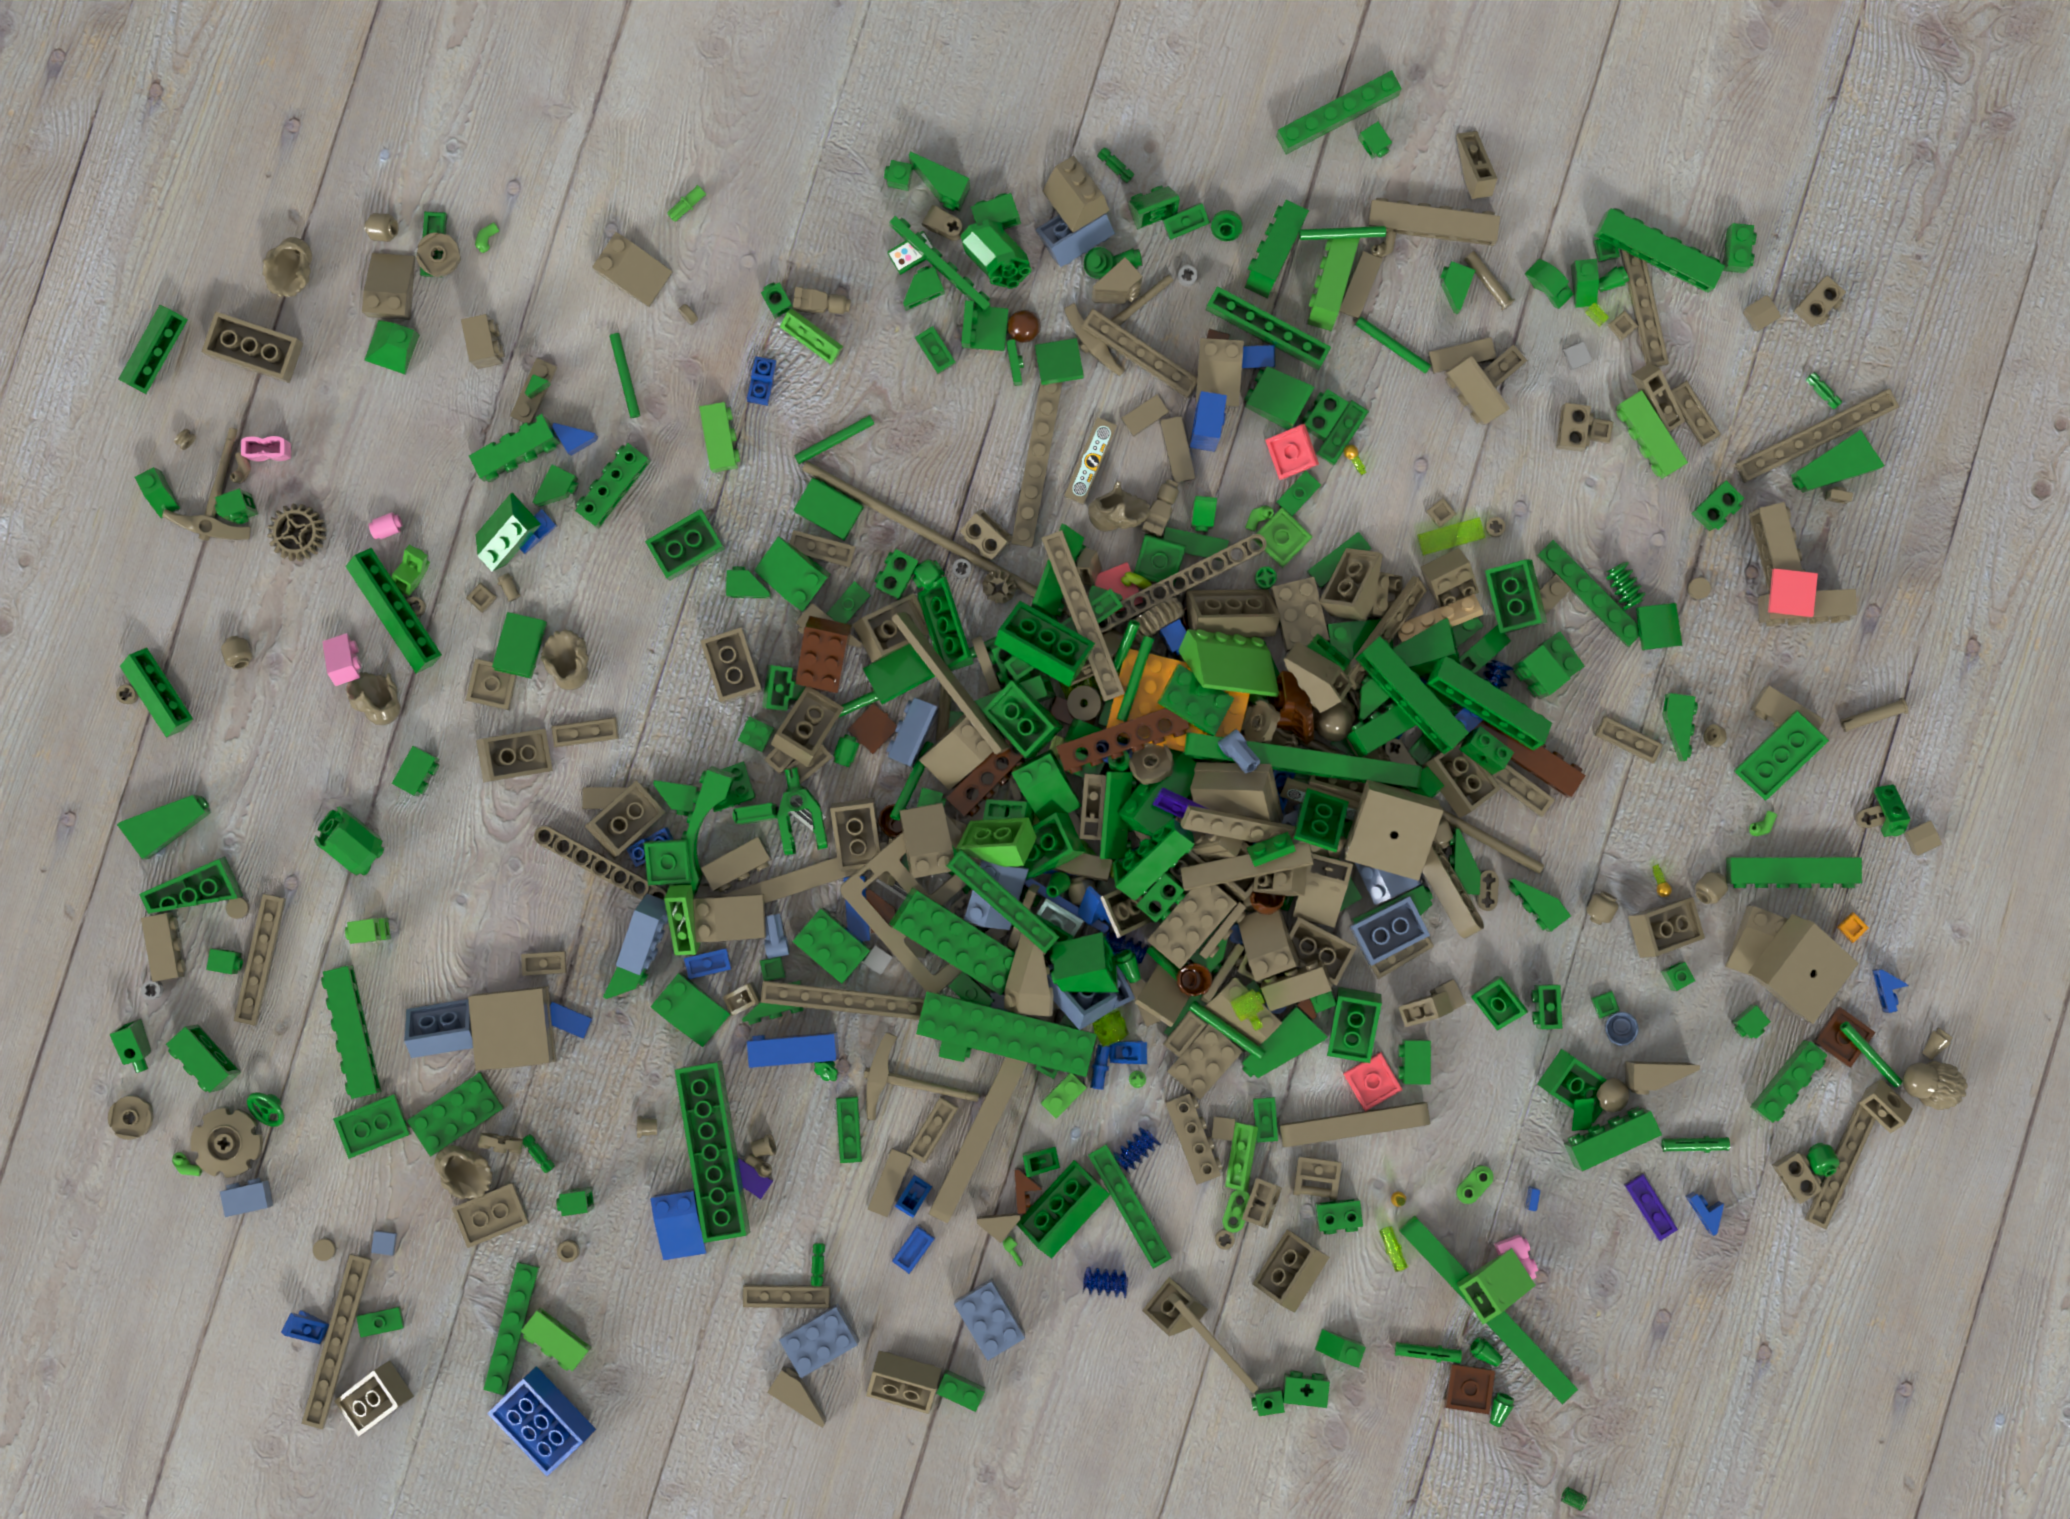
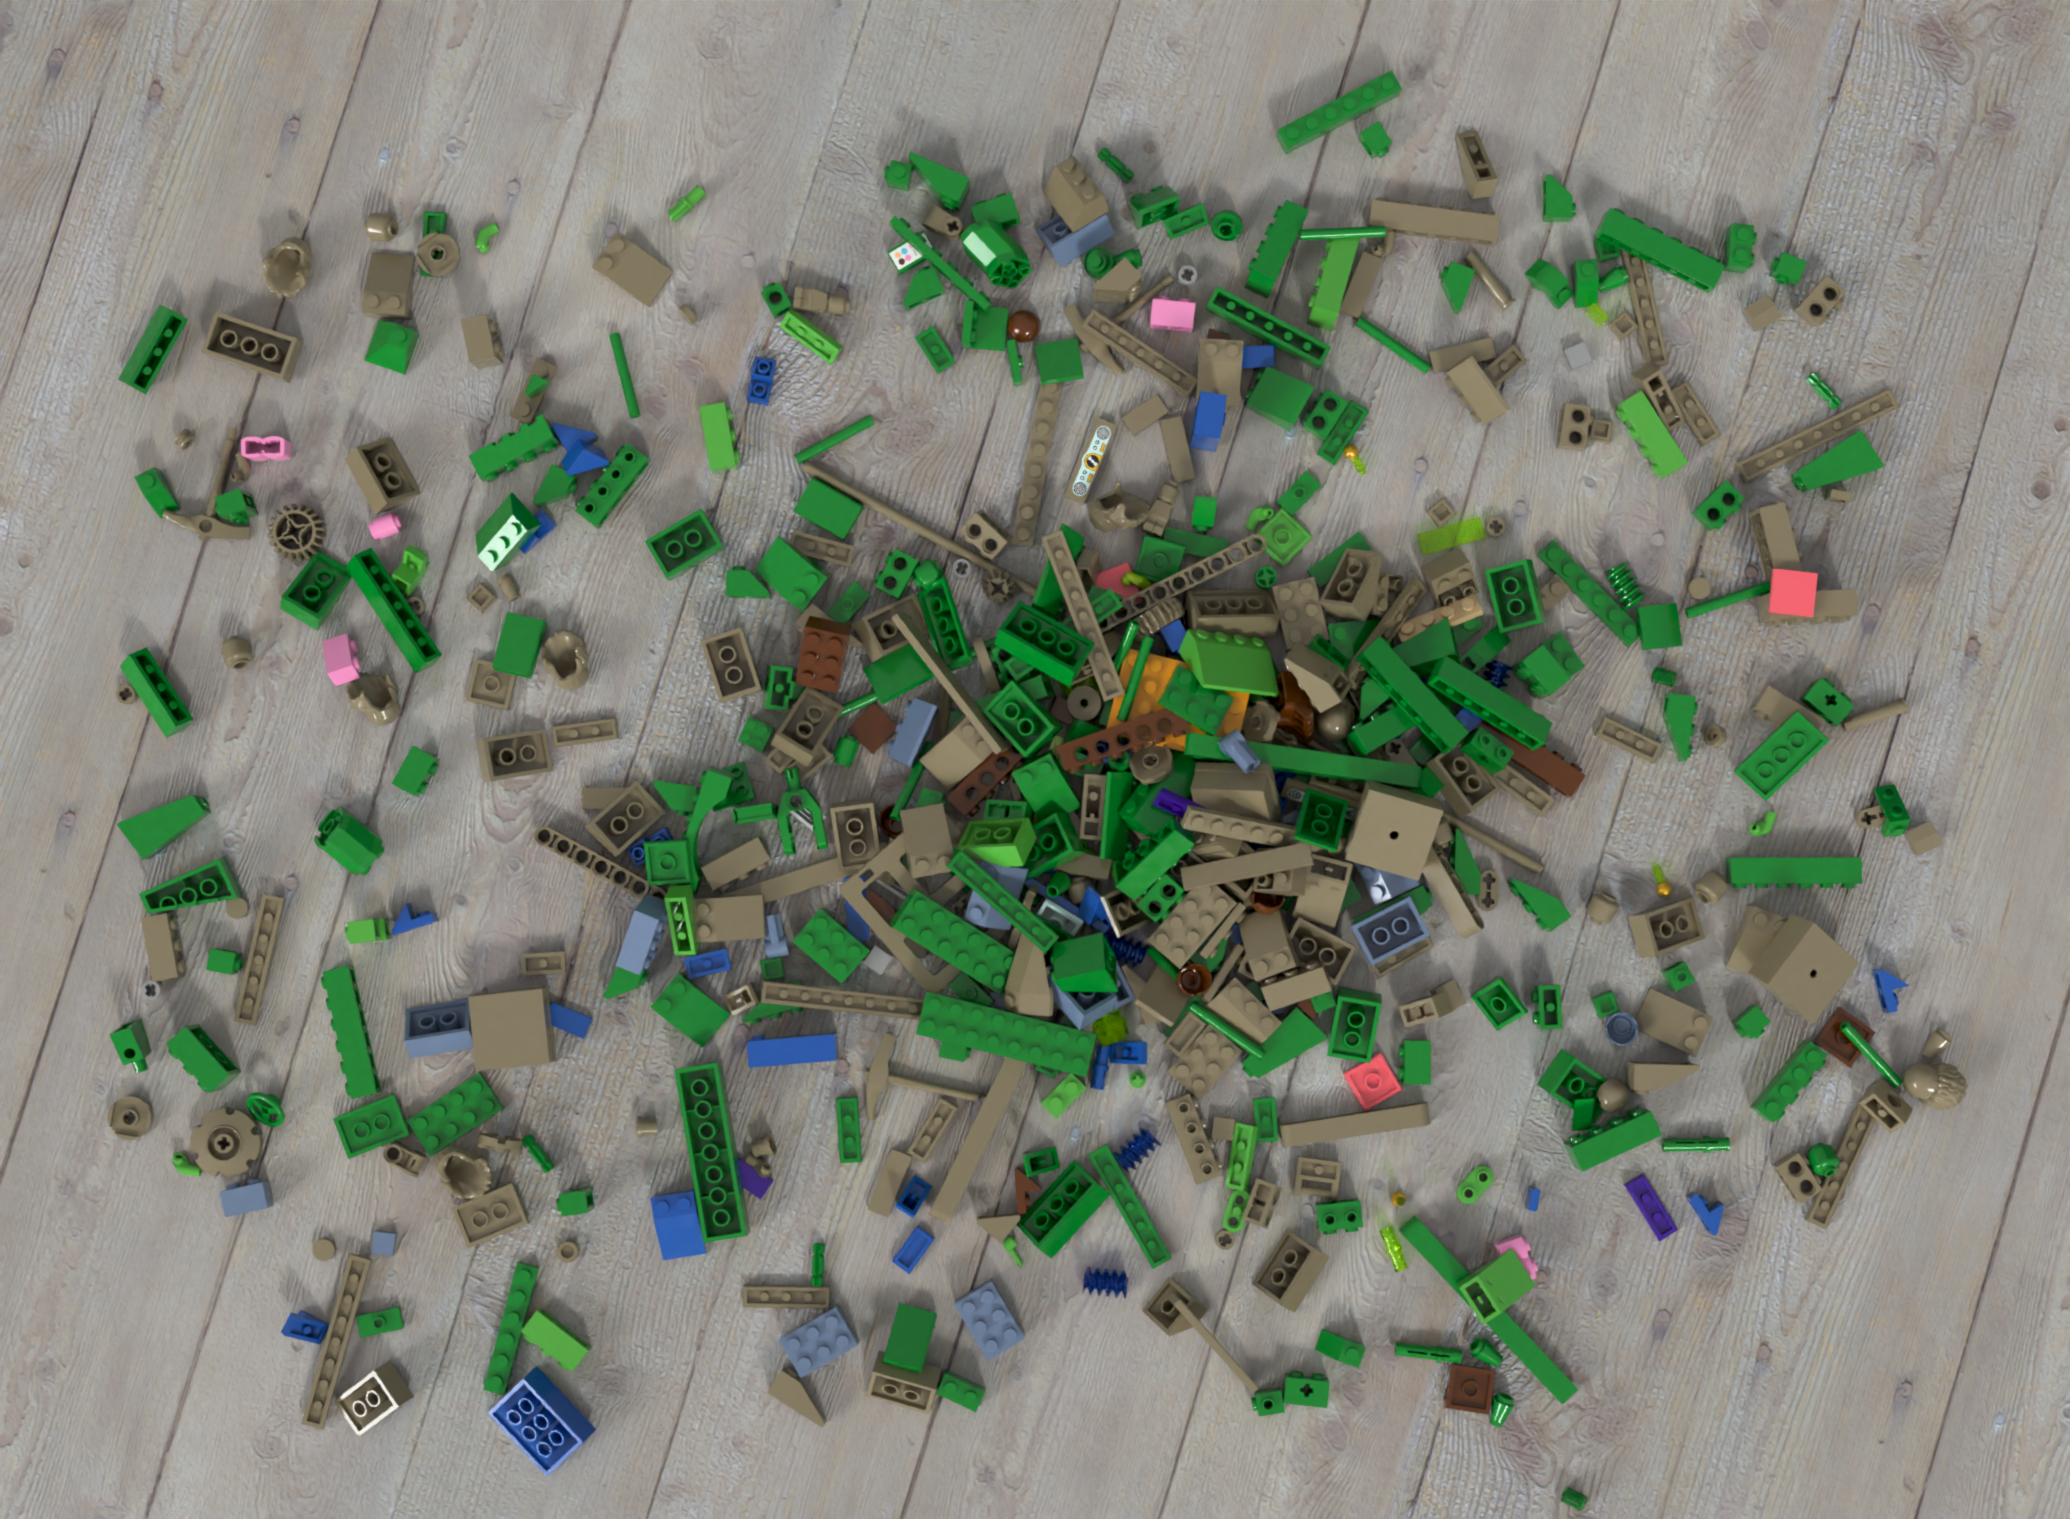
(316, 590): none -> green slope
(382, 475): none -> dark tan slope
(405, 1159): none -> dark tan piece
(407, 920): none -> blue slope
(583, 458): none -> blue slope
(826, 1070): green plant -> none
(910, 1338): none -> green piece
(1128, 965): green cone -> none
(1172, 314): none -> bright pink brick
(1247, 1006): clear neon green brick -> none
(1271, 849): green plate -> none
(1292, 452): coral tile -> none
(1557, 201): none -> green slope
(1665, 678): none -> green piece
(1673, 1022): none -> dark tan slope
(1727, 599): none -> green piece
(1787, 269): none -> green brick
(1816, 700): none -> green brick
(1852, 927): light orange tile -> none

